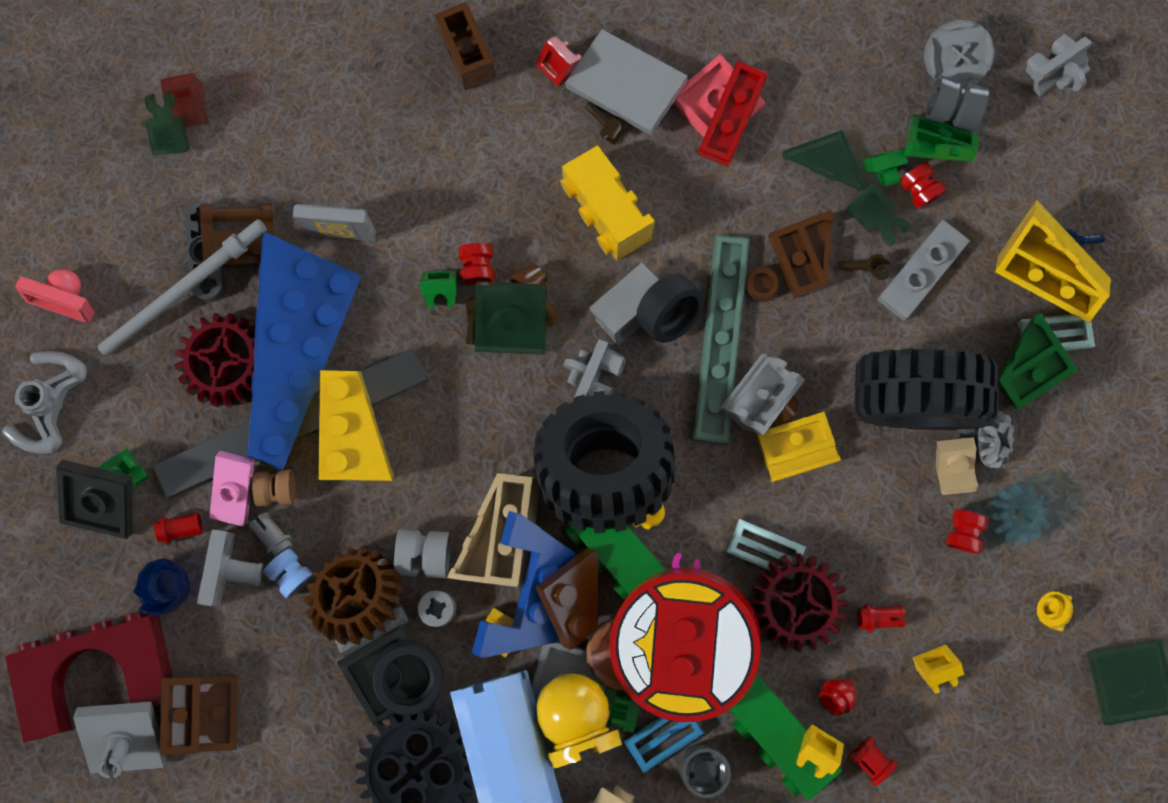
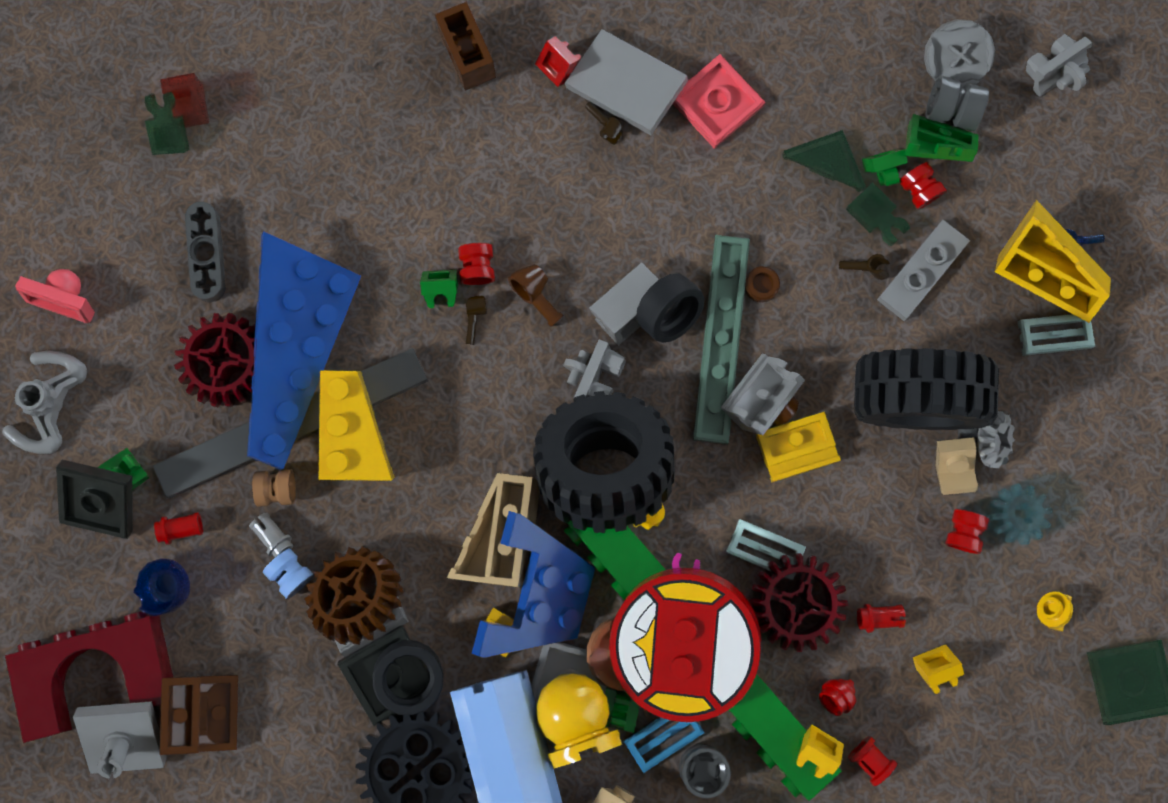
(213, 239): reddish brown plate -> none
(221, 568): light grey tile -> none
(231, 488): bright pink plate -> none
(232, 247): light grey bar -> none
(334, 222): light grey tile -> none
(422, 553): light grey wheel -> none
(442, 607): light grey wheel -> none
(510, 317): clear green tile -> none
(572, 598): reddish brown wing -> none
(606, 203): yellow wedge -> none
(732, 114): red tile -> none
(804, 253): reddish brown wing -> none
(1034, 364): green wing -> none

